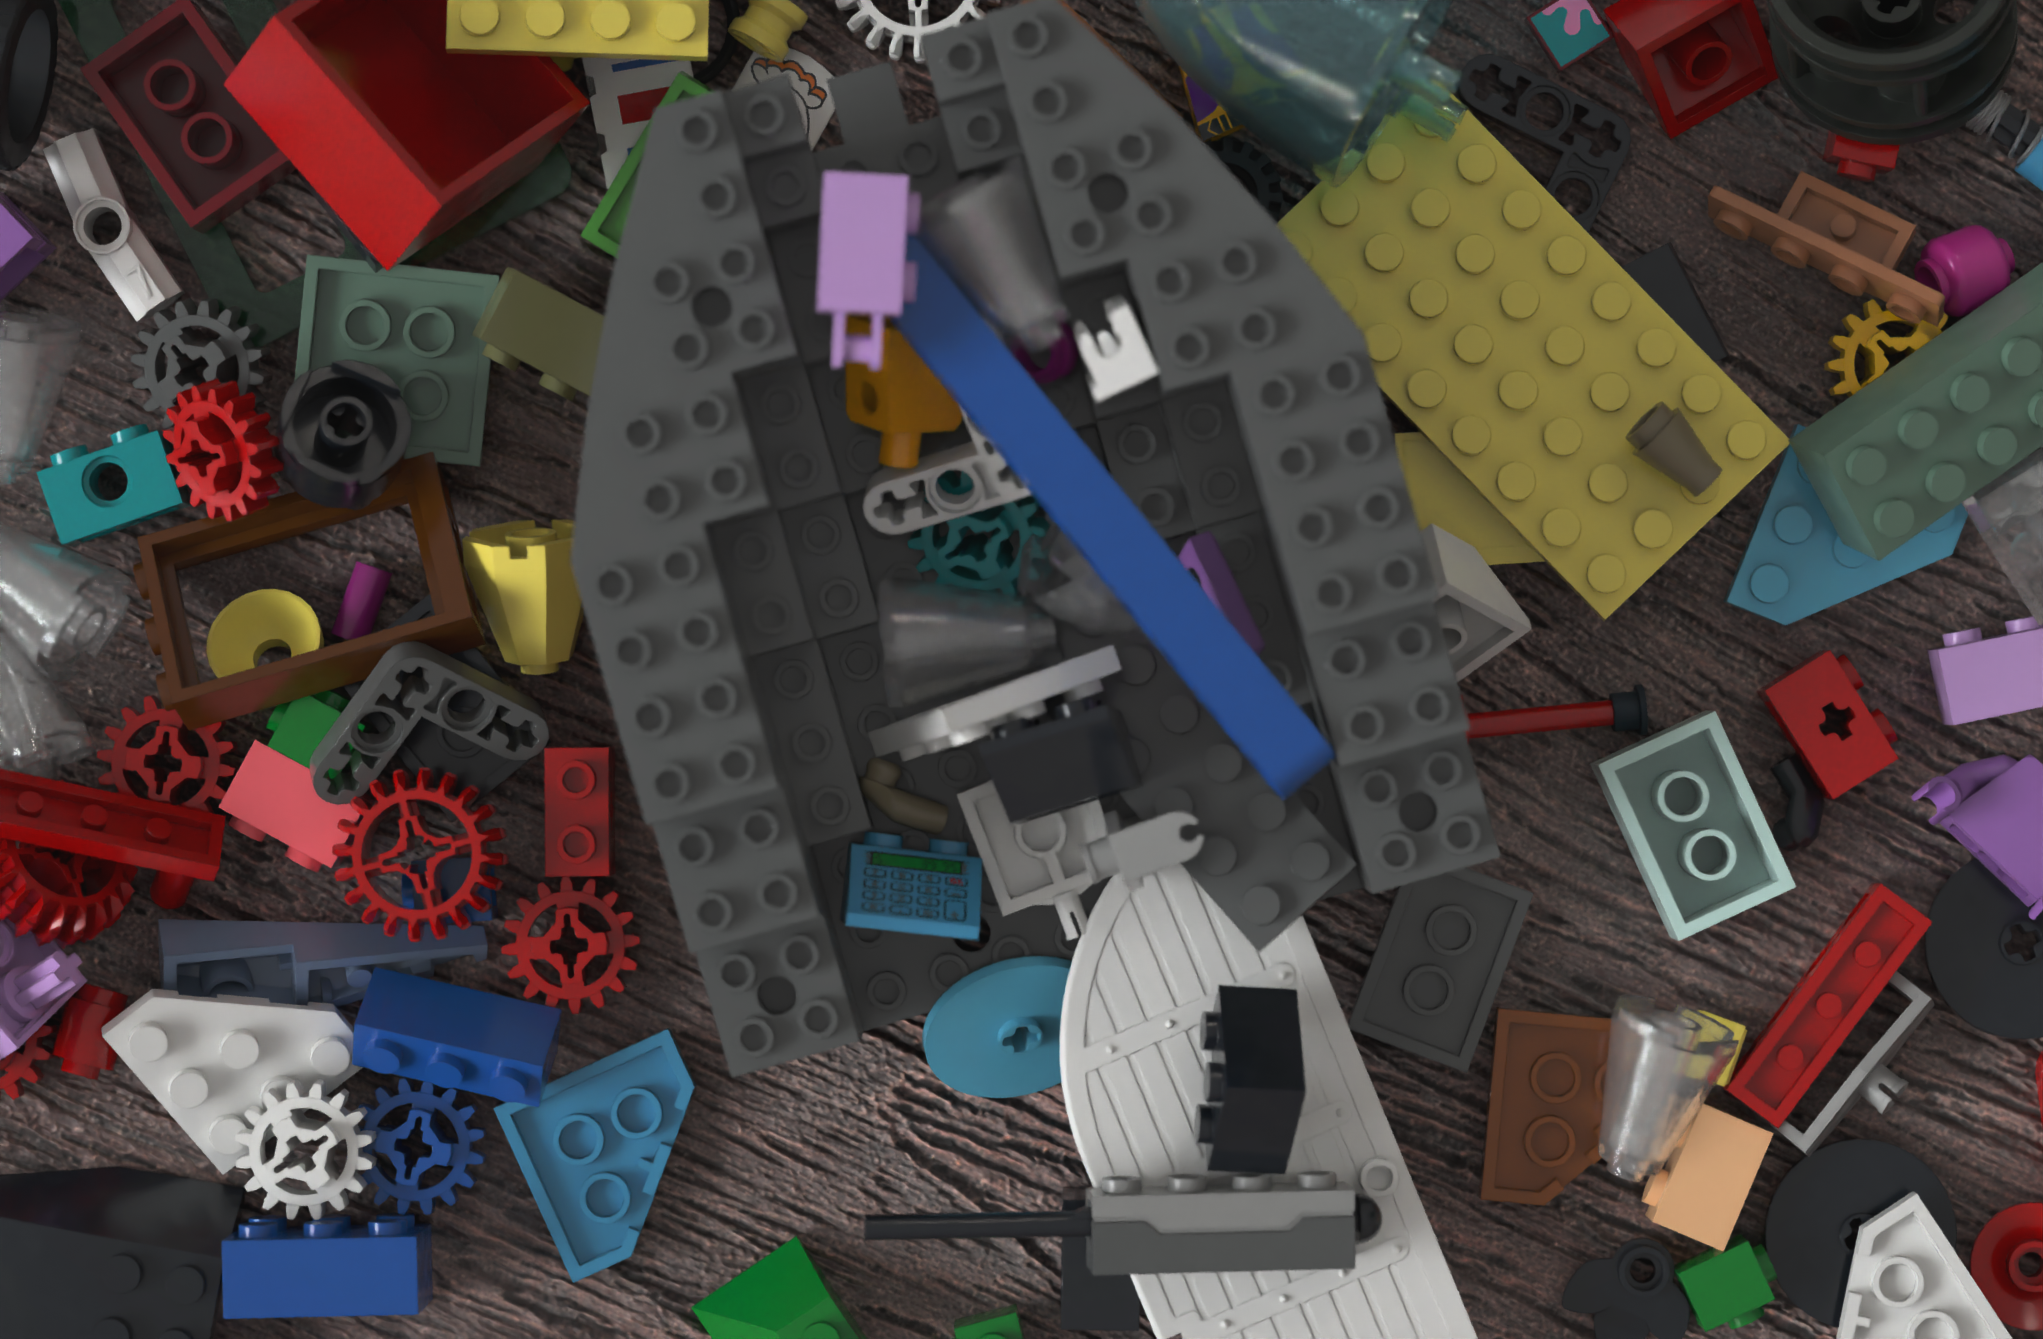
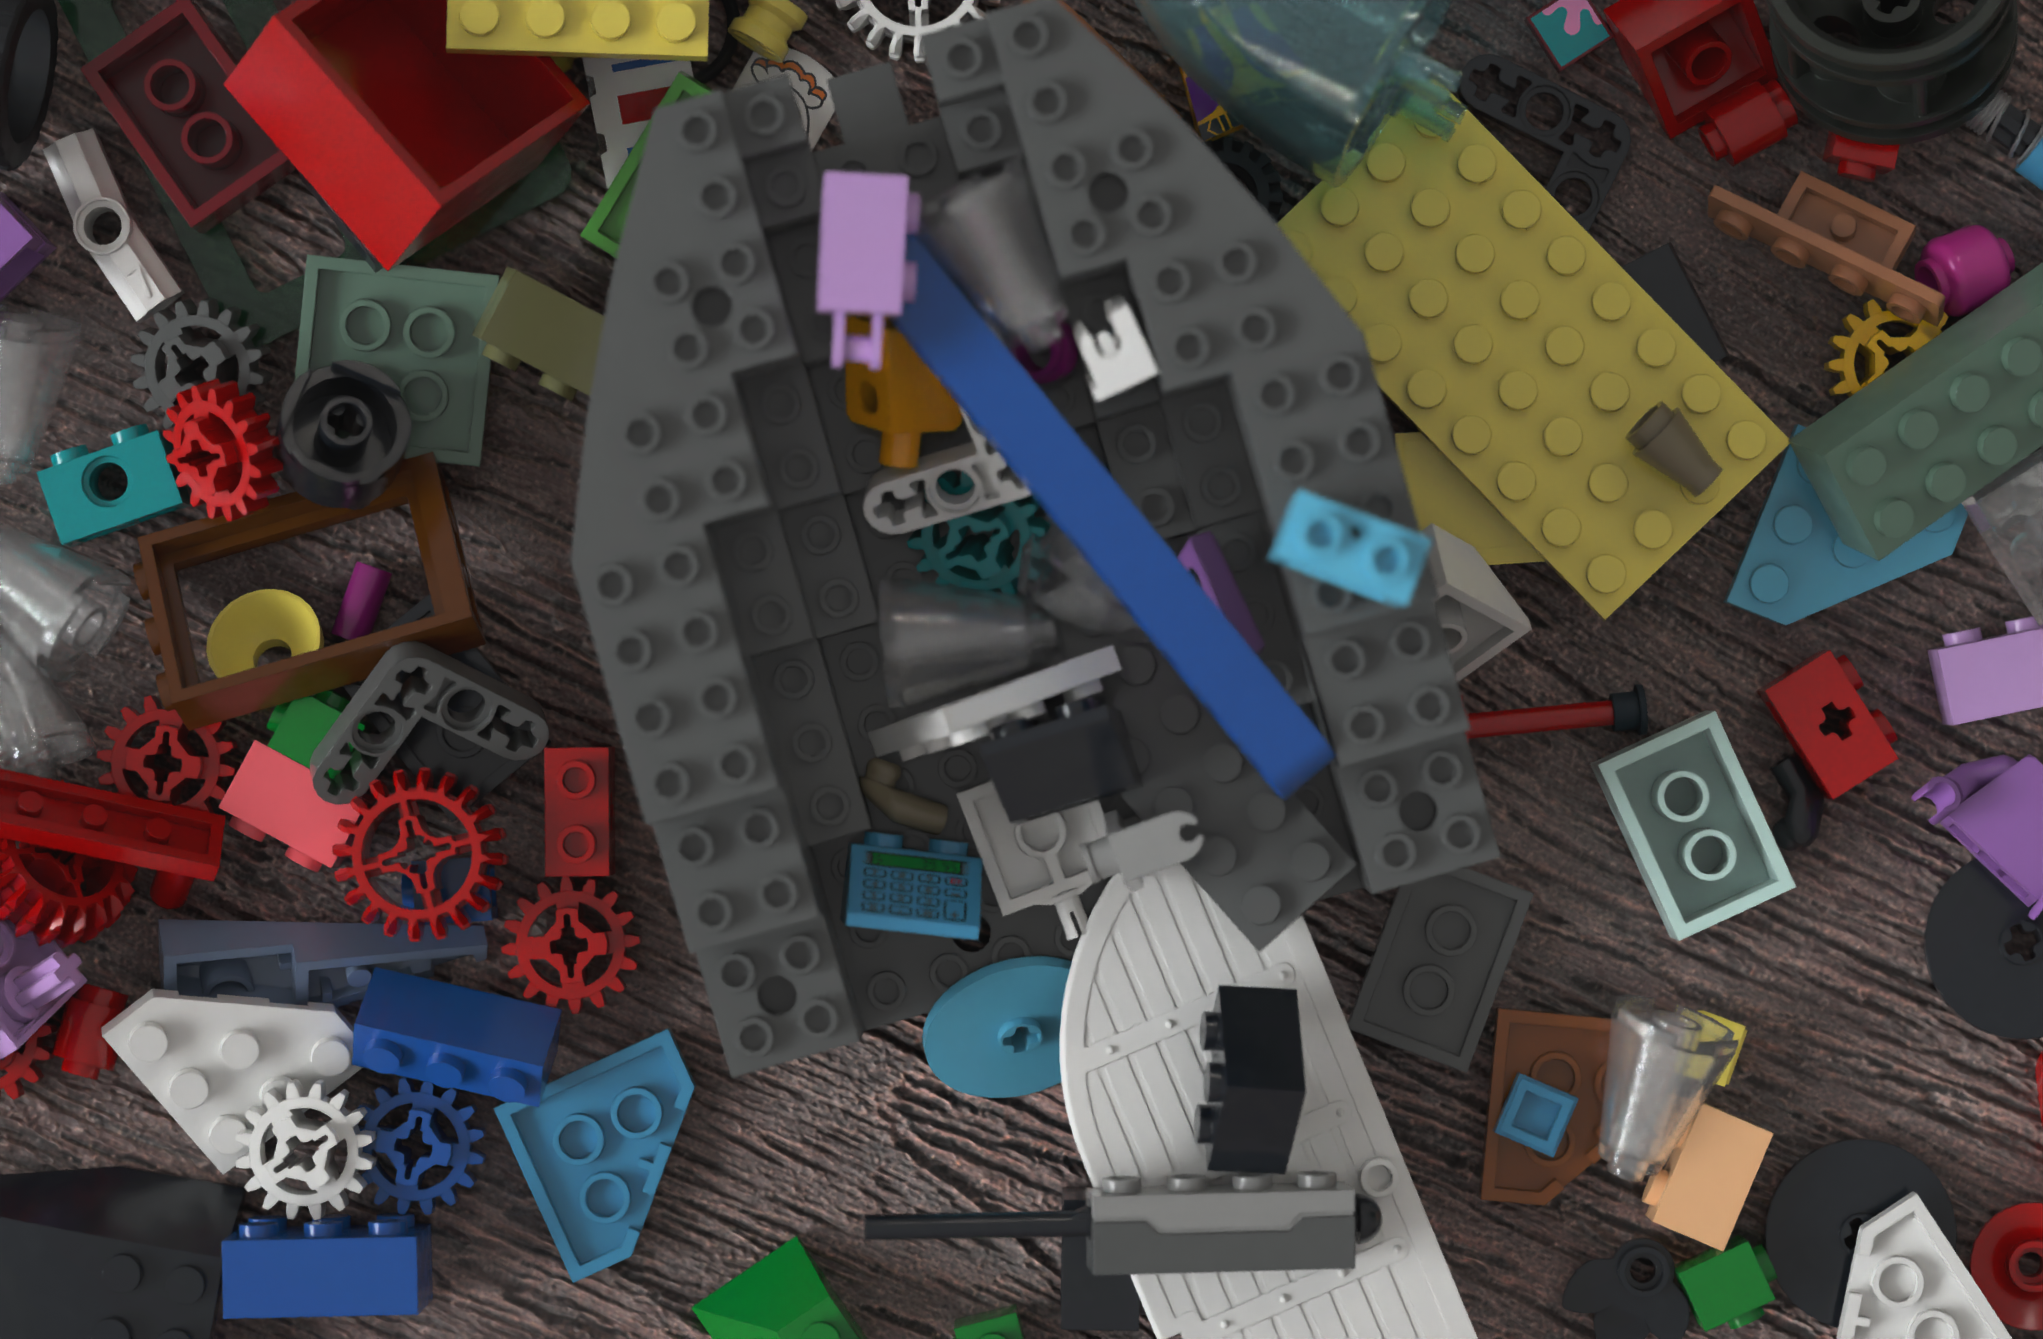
(527, 590): light yellow cone -> none
(1319, 543): none -> medium azure window
(1535, 1114): none -> dark azure tile
(1747, 122): none -> red brick
(1826, 1003): red fence -> none
(1869, 1075): light grey piece -> none

